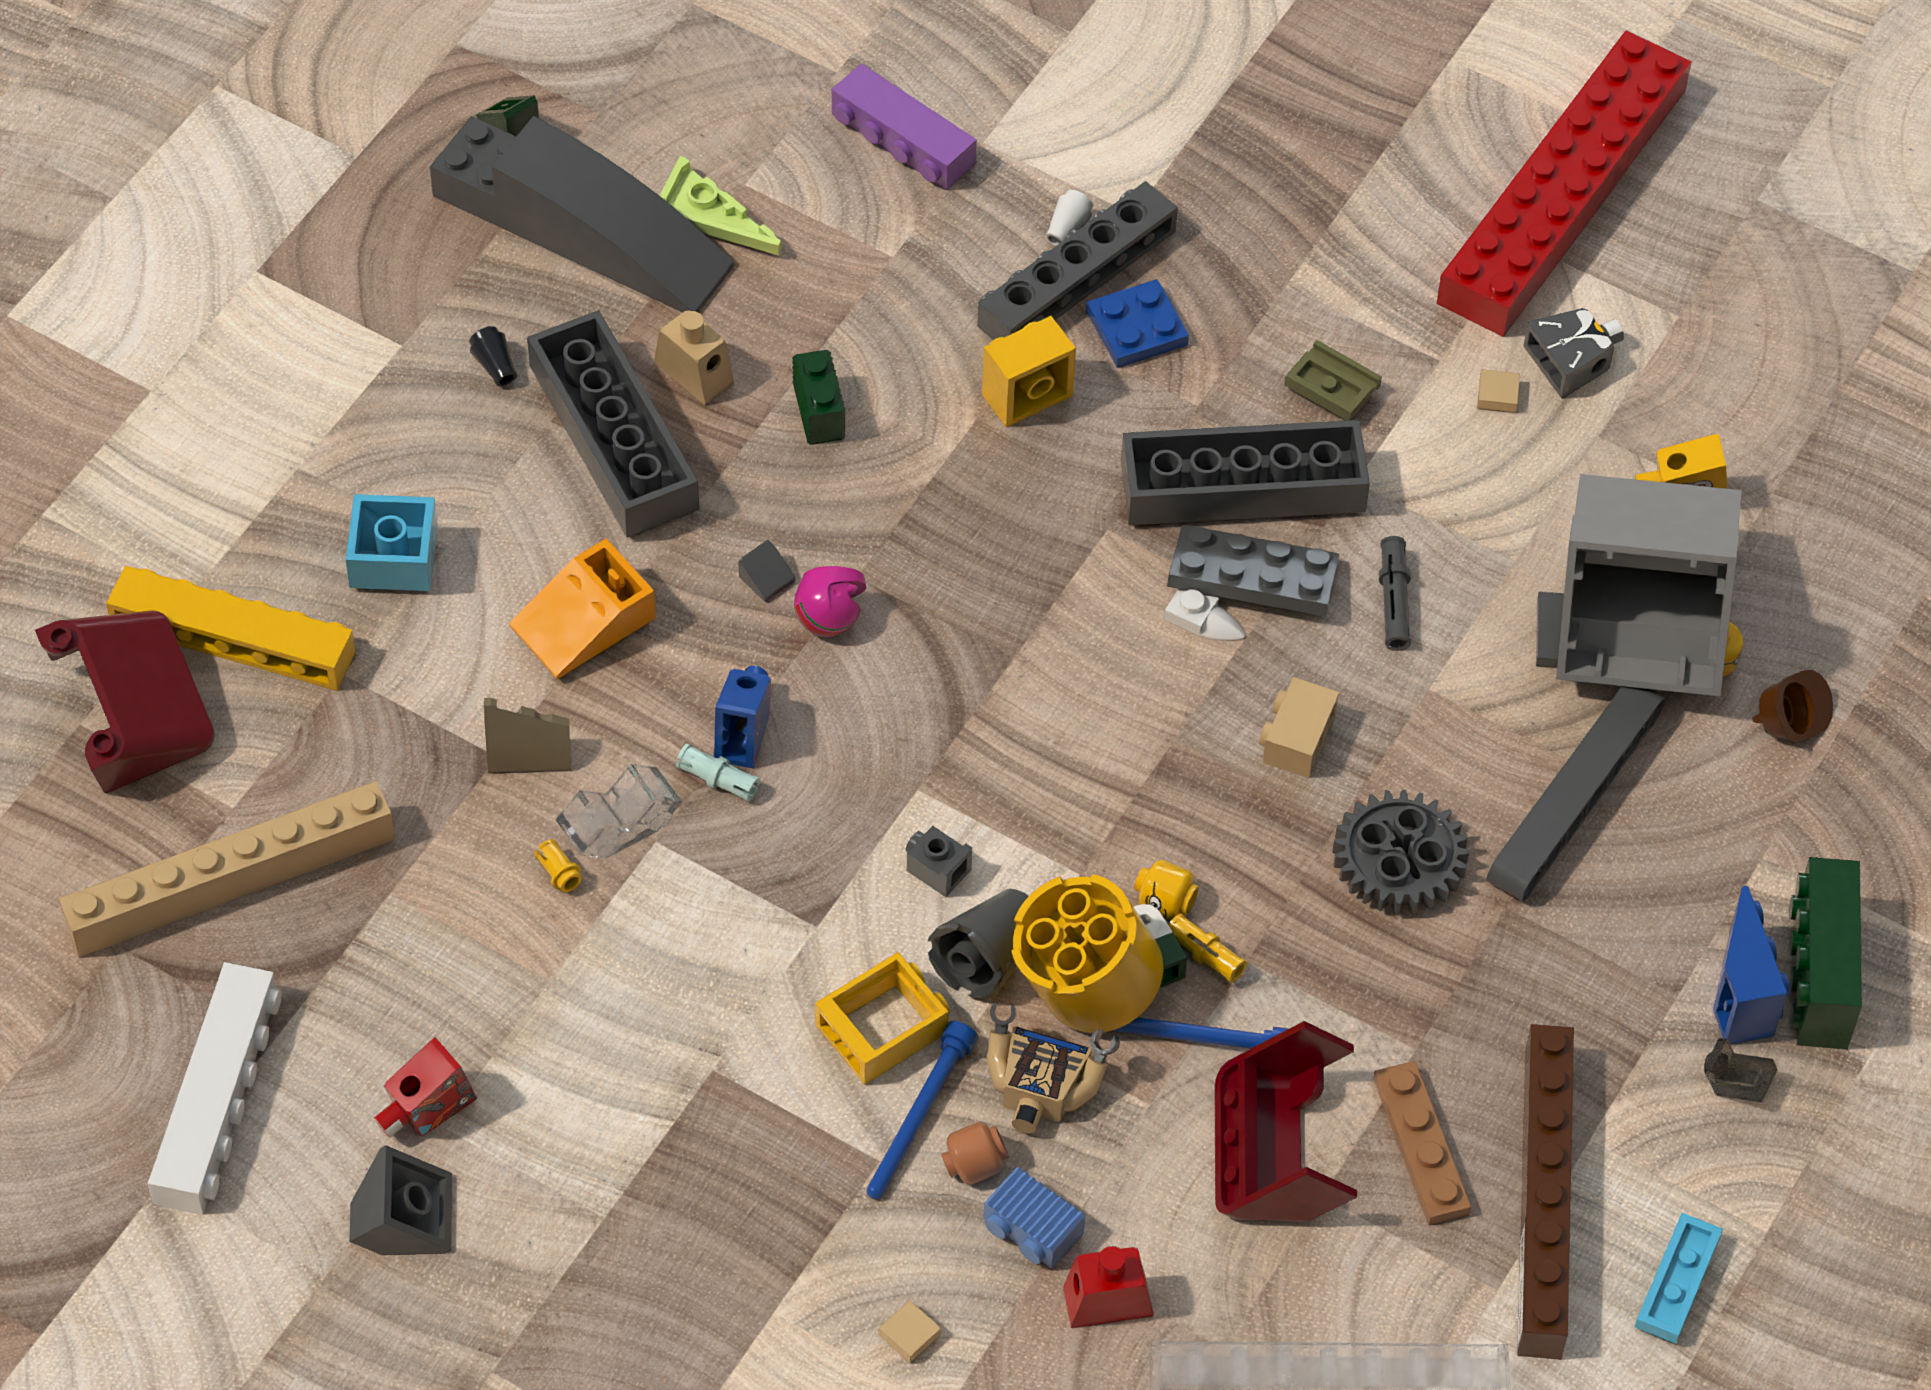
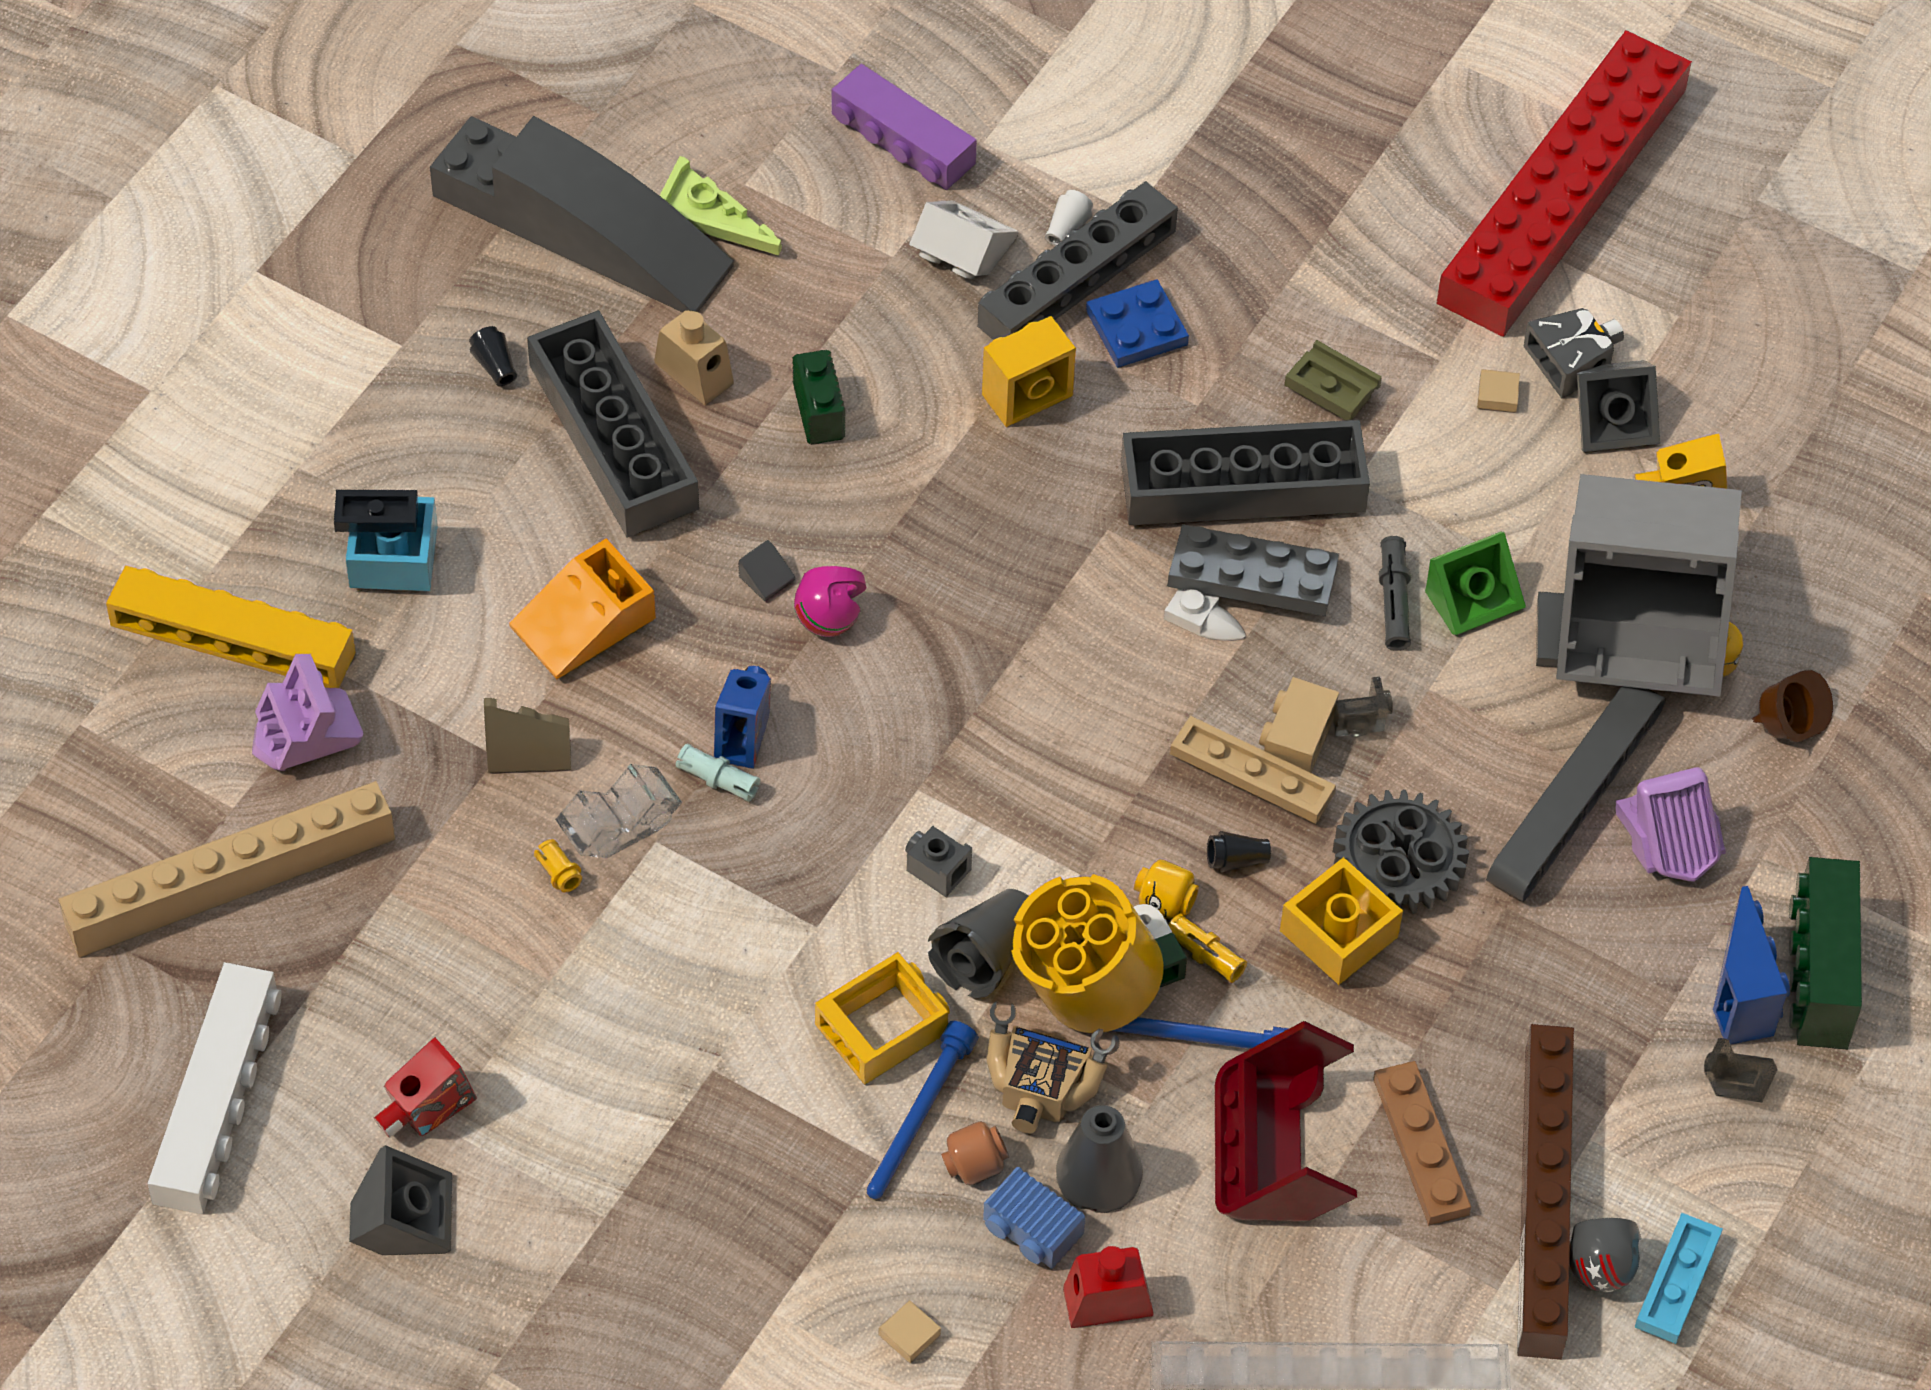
(142, 690): dark red windscreen -> none
(303, 718): none -> lavender piece
(376, 511): none -> black plate
(511, 113): dark green slope -> none
(961, 238): none -> white slope
(1100, 1162): none -> dark grey cone
(1236, 851): none -> black cone
(1253, 769): none -> tan plate
(1341, 920): none -> yellow brick
(1364, 714): none -> clear smoke bracket
(1474, 584): none -> bright green slope
(1605, 1253): none -> dark grey helmet
(1618, 406): none -> dark grey slope
(1674, 825): none -> lavender piece

